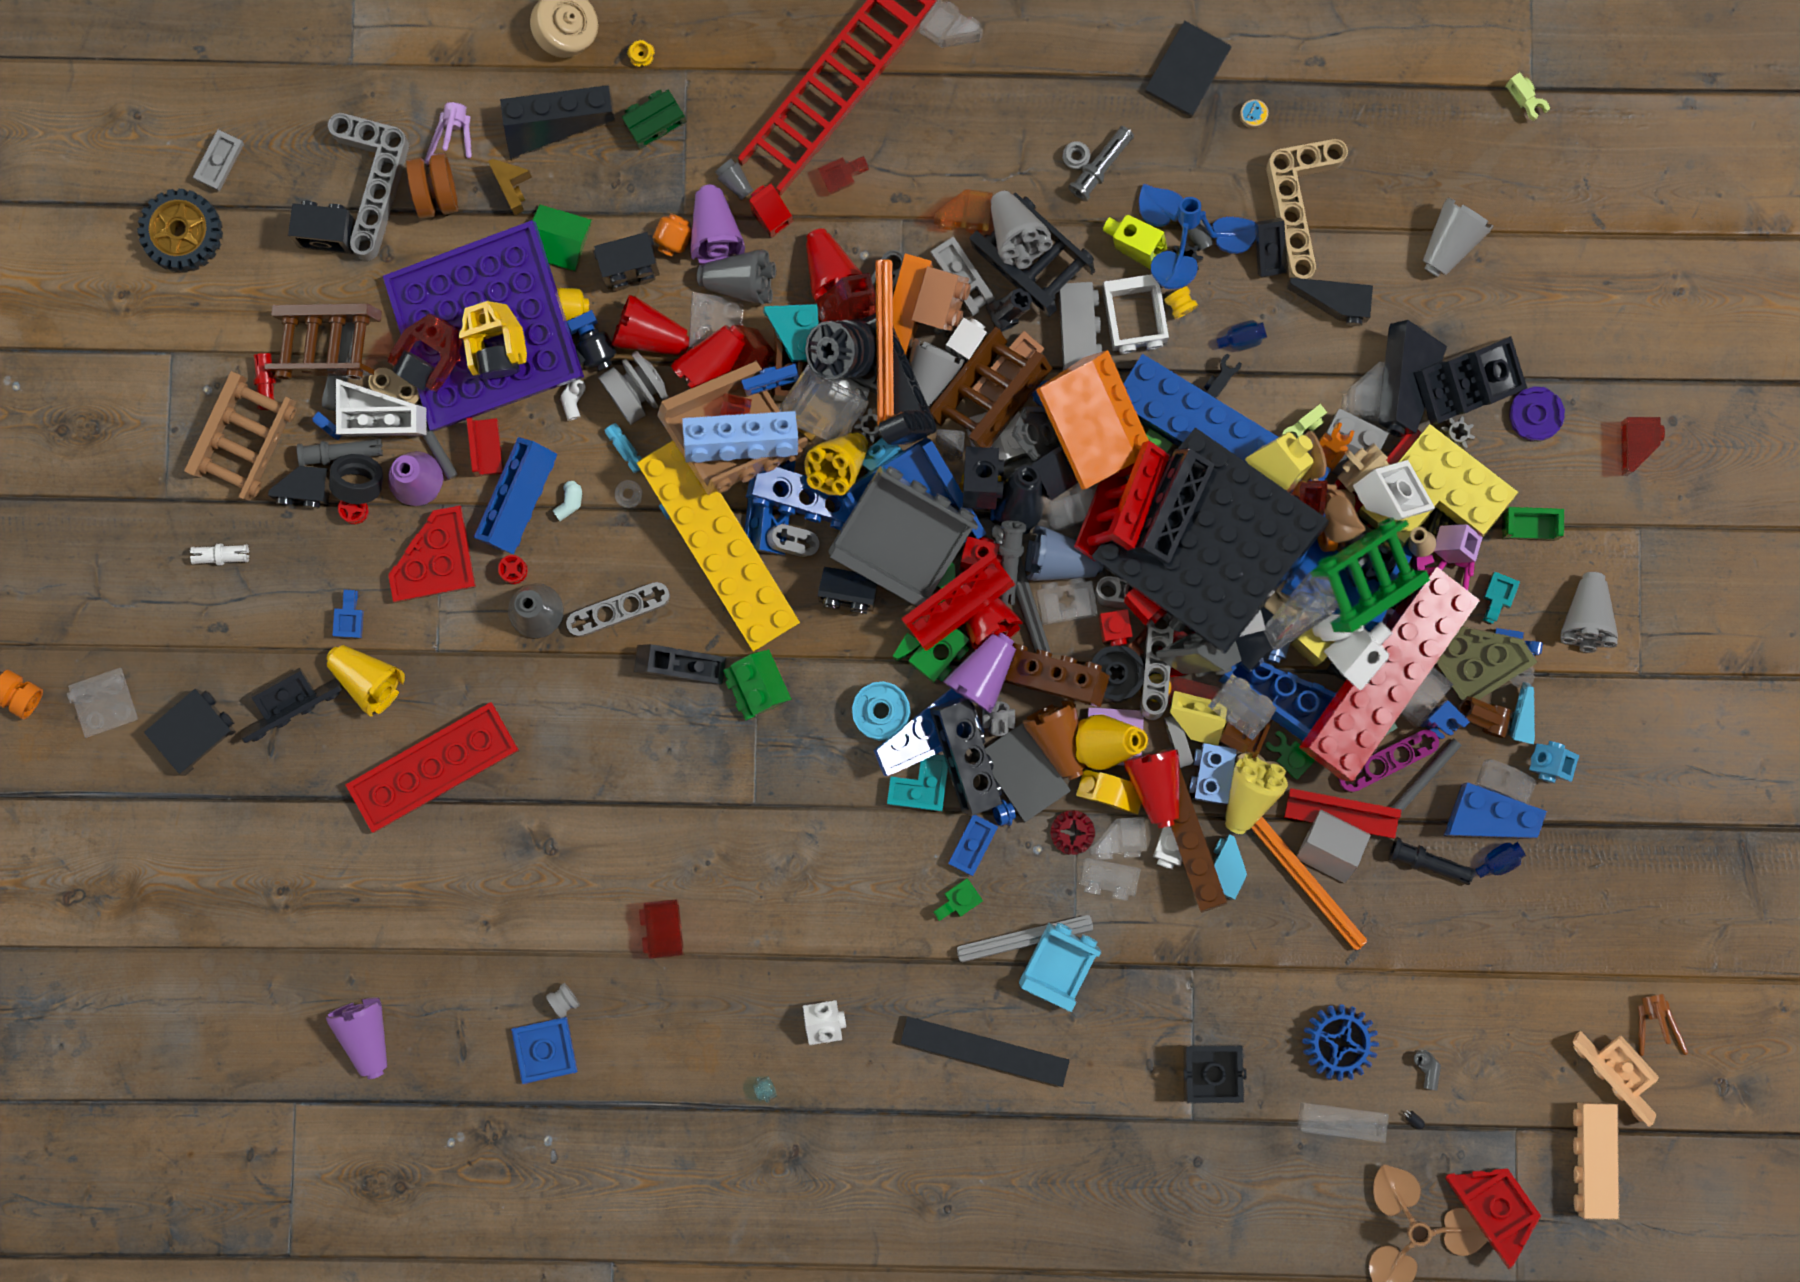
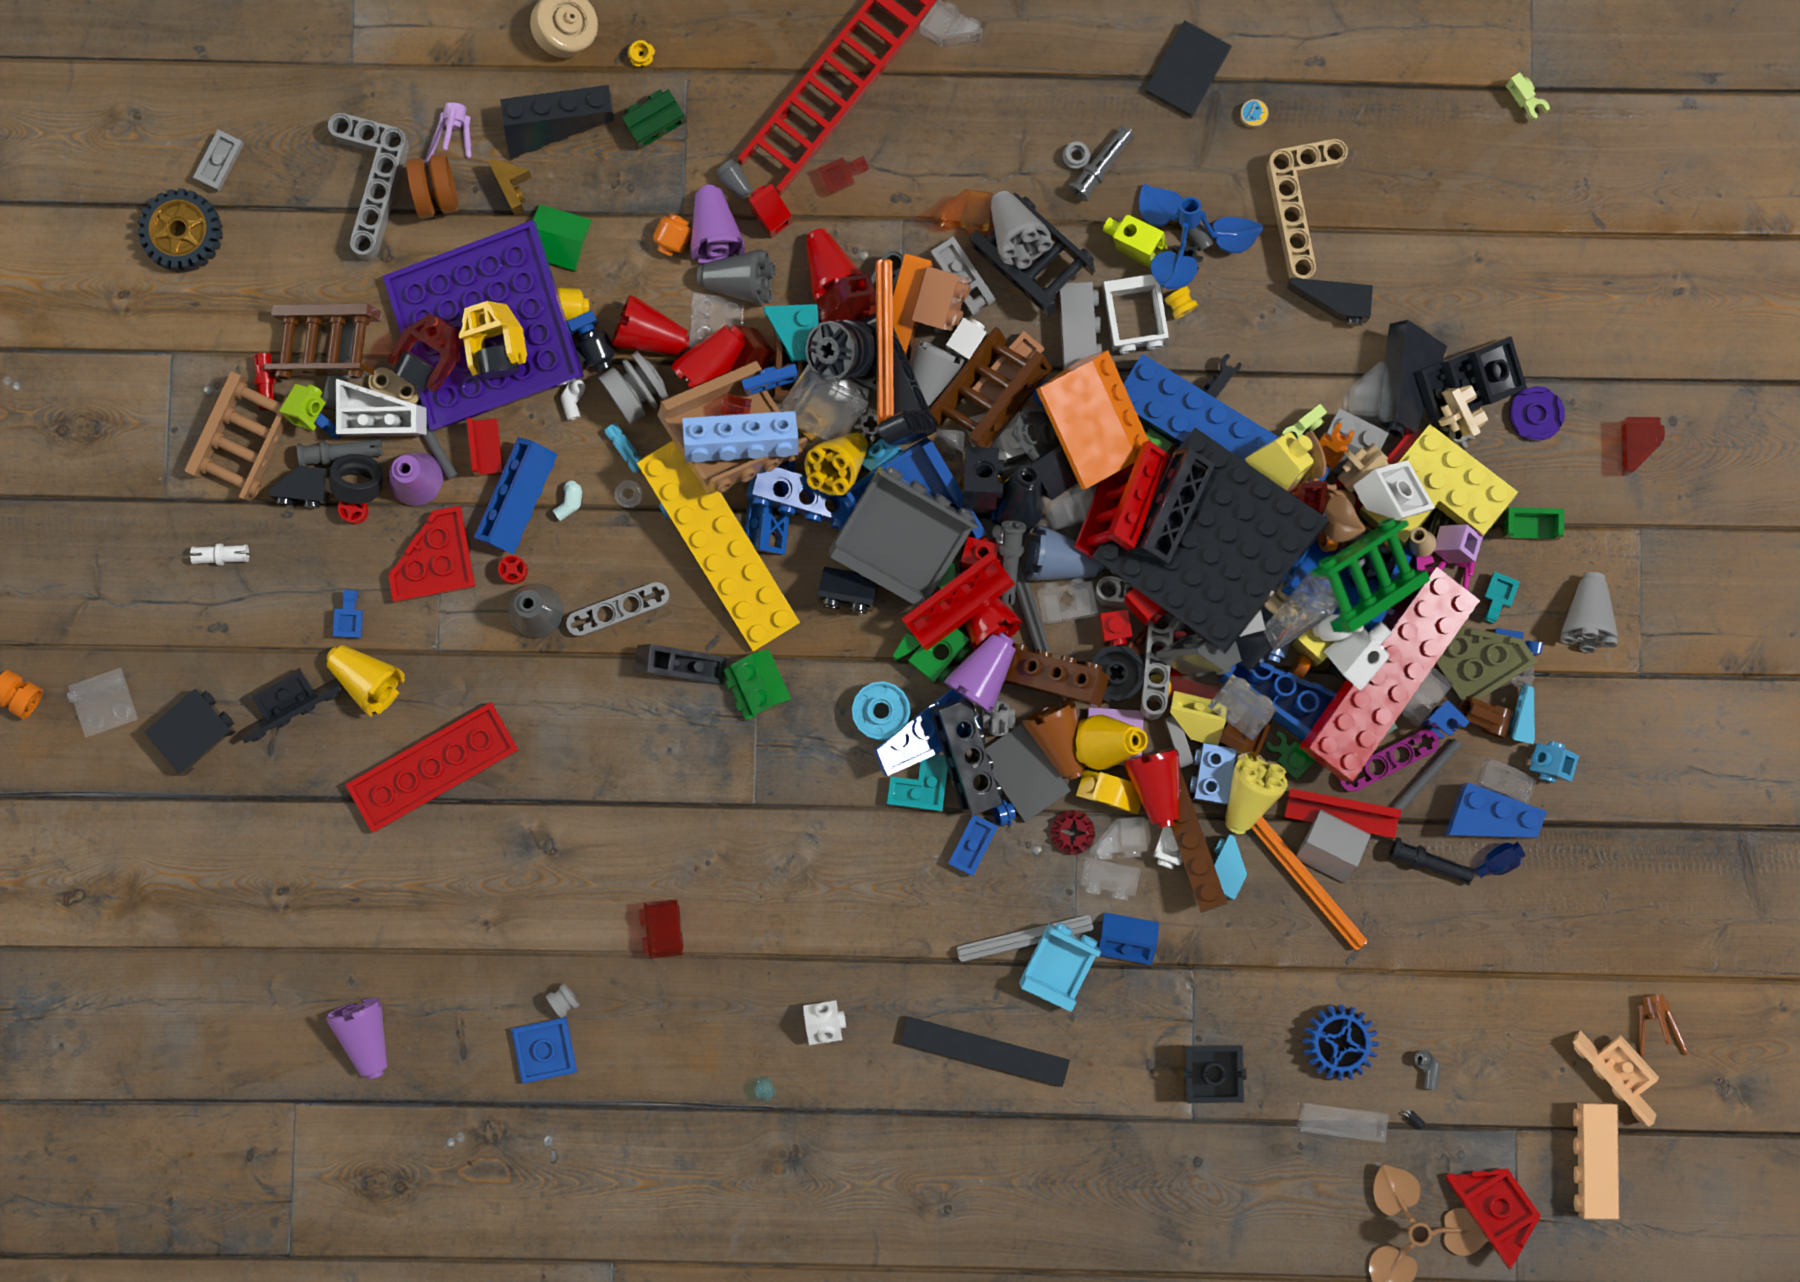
(303, 406): none -> lime brick
(321, 227): black brick -> none
(627, 261): black brick -> none
(794, 534): light grey beam -> none
(960, 899): green plate -> none
(1008, 309): black piece -> none
(1128, 938): none -> blue panel
(1243, 336): clear blue plant -> none
(1271, 247): black plate -> none
(1301, 666): none -> orange tile
(1454, 237): light grey cone -> none
(1458, 413): none -> tan hips

